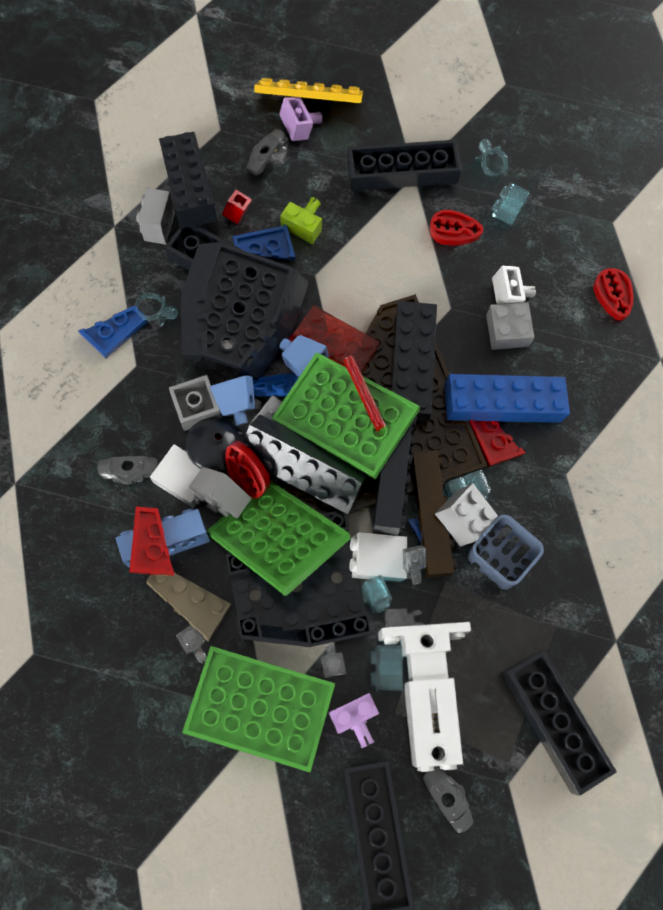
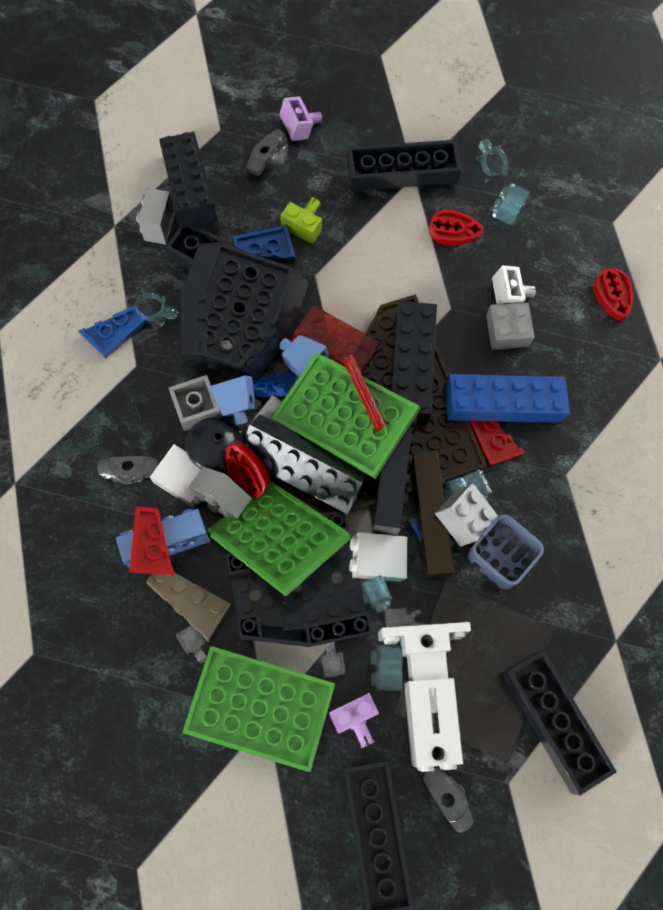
(236, 207): red brick -> none
(316, 91): yellow plate -> none
(414, 560): clear plate -> none

